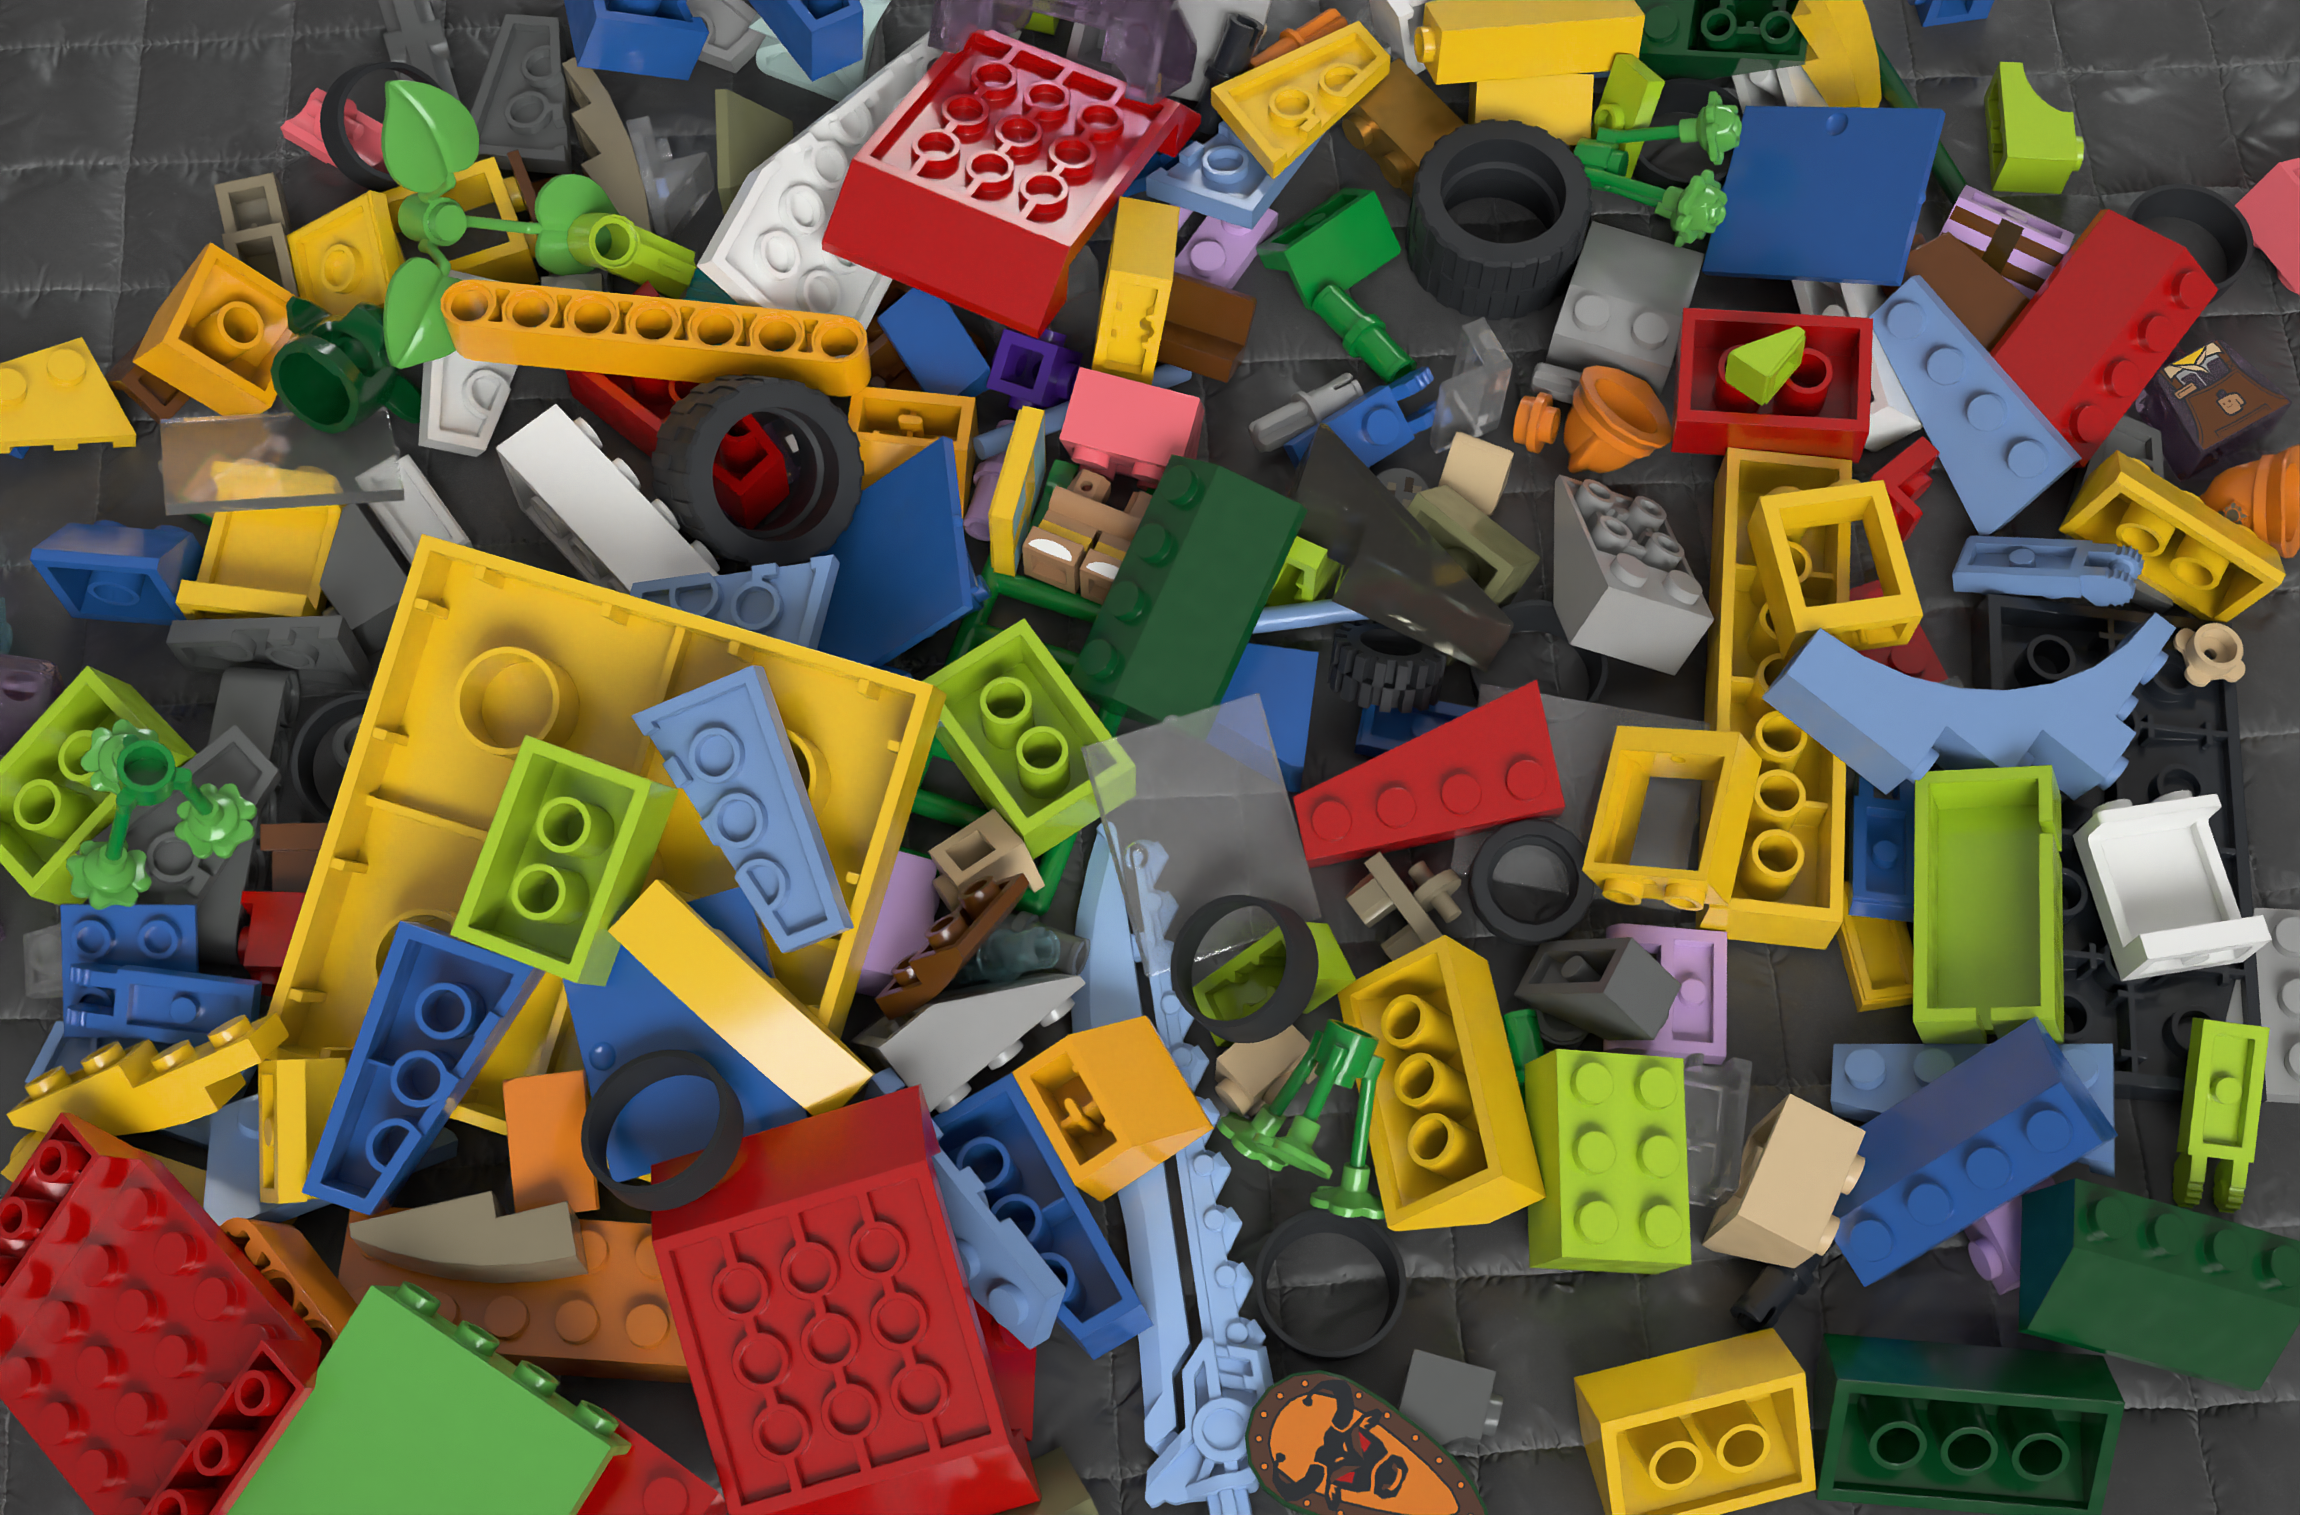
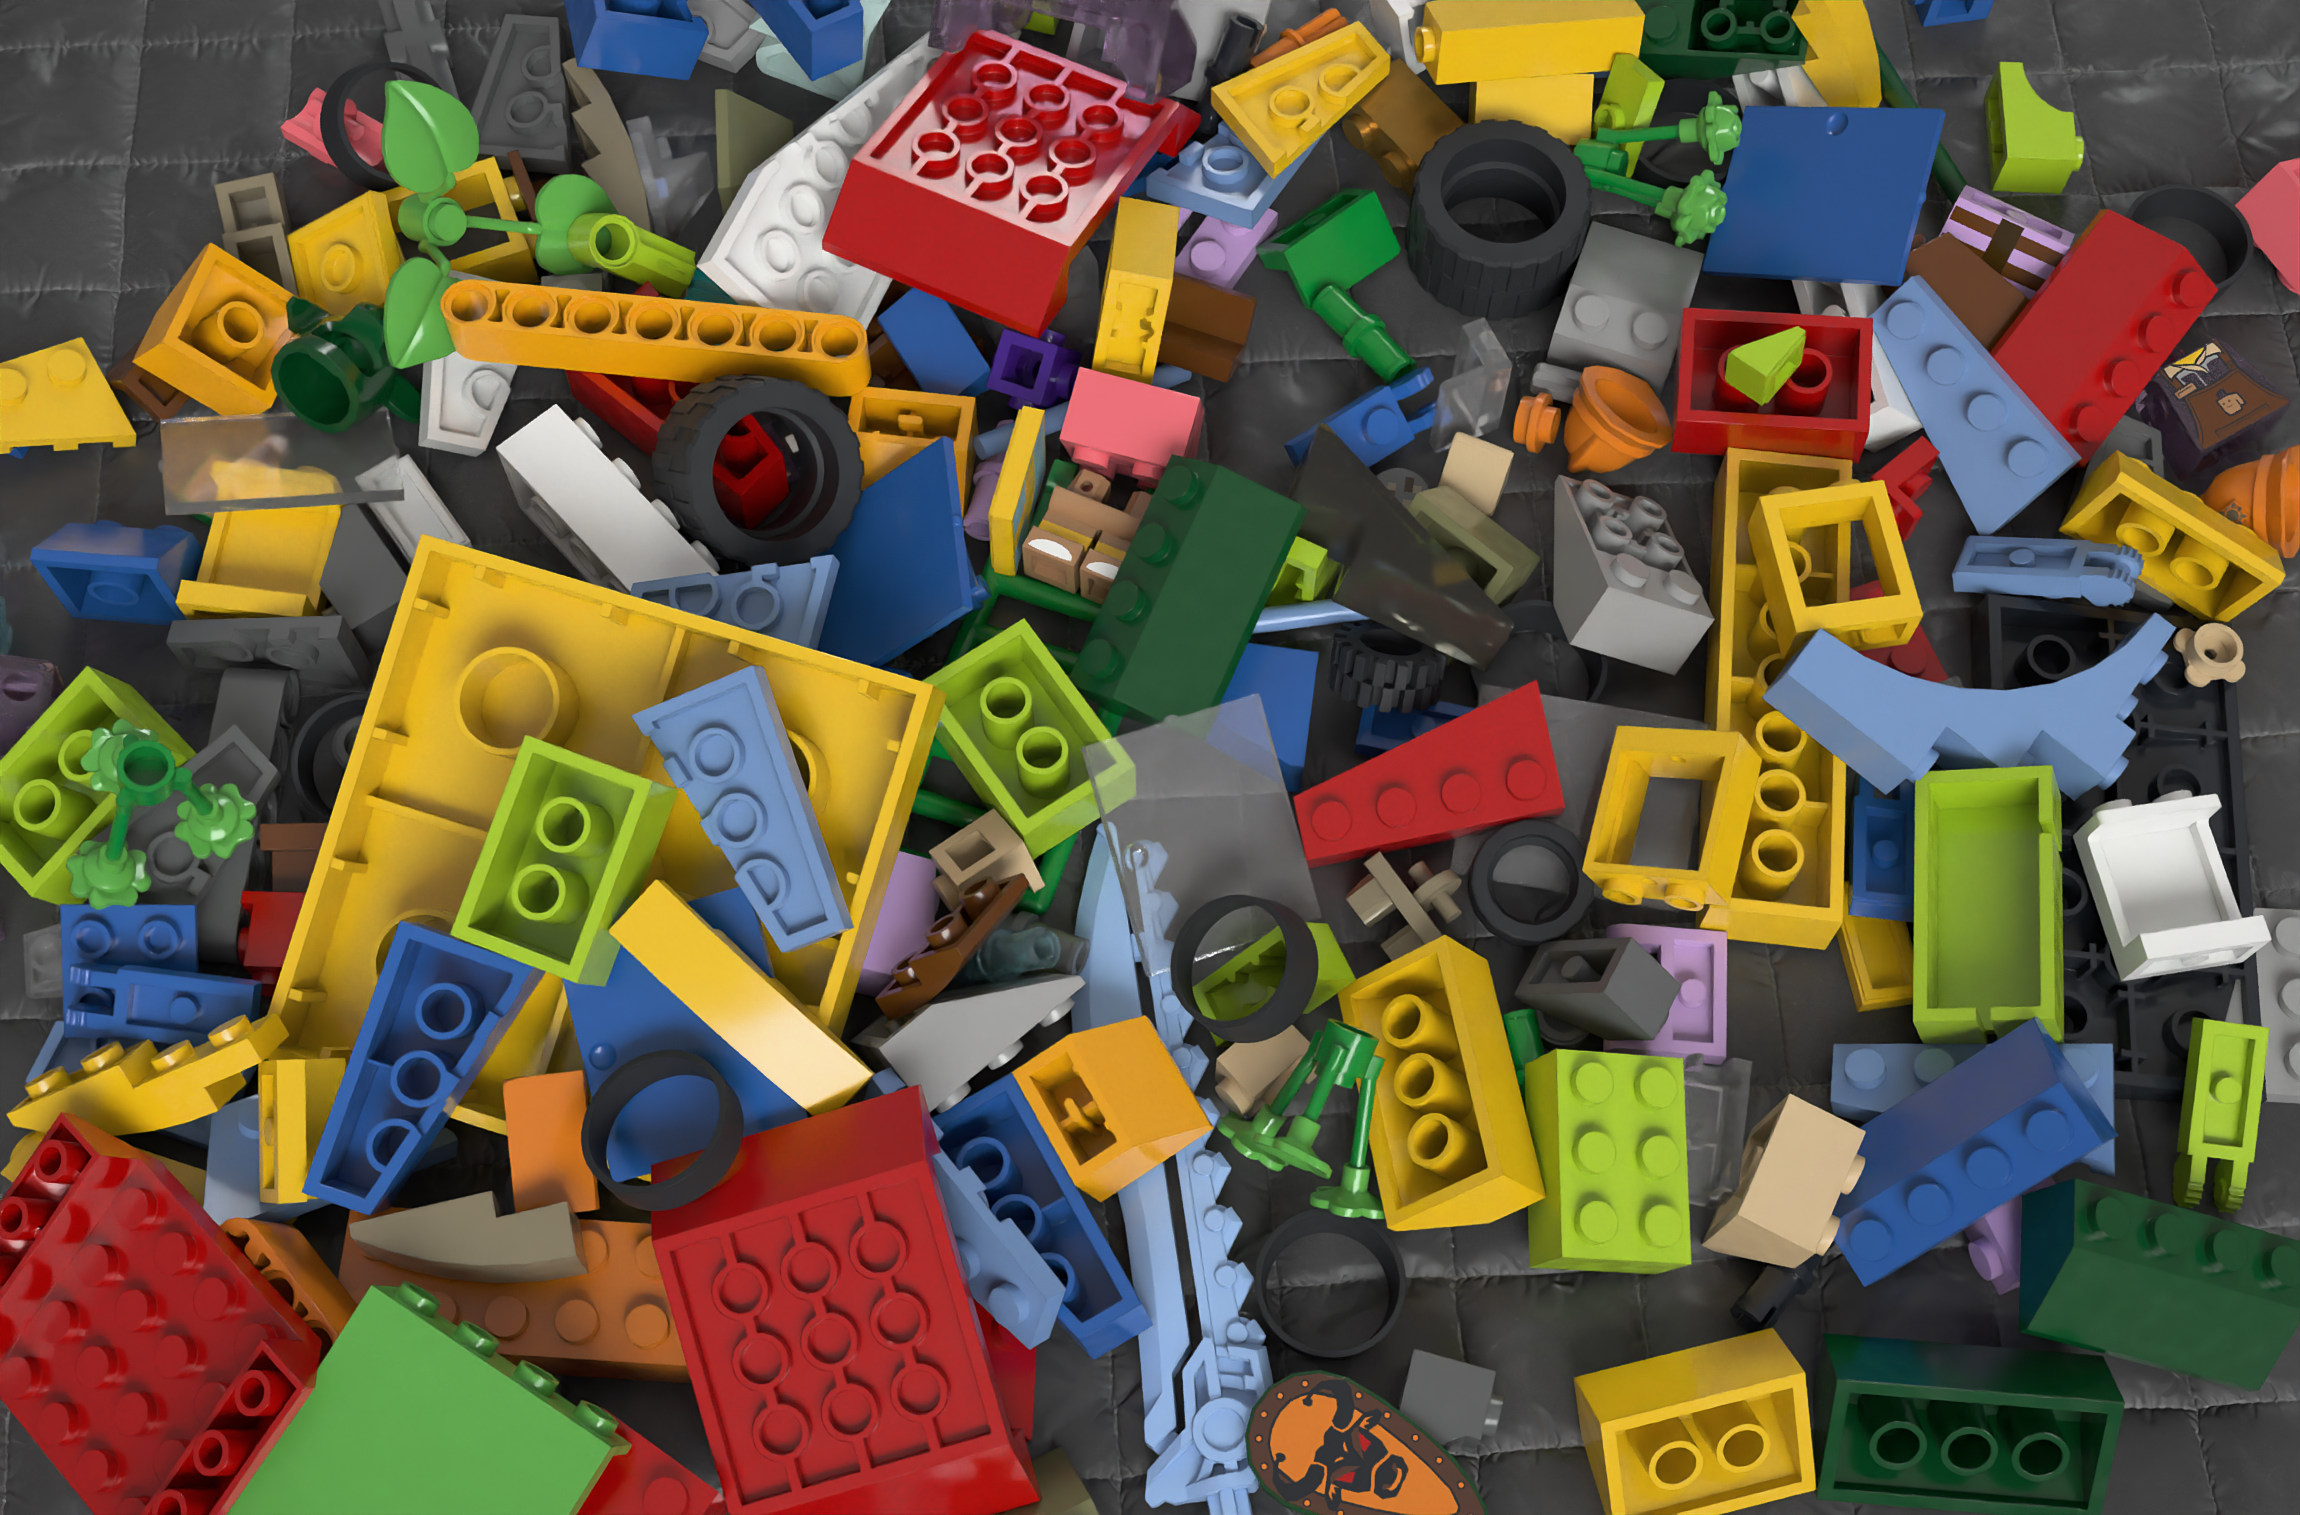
(1303, 413): light grey axle -> none

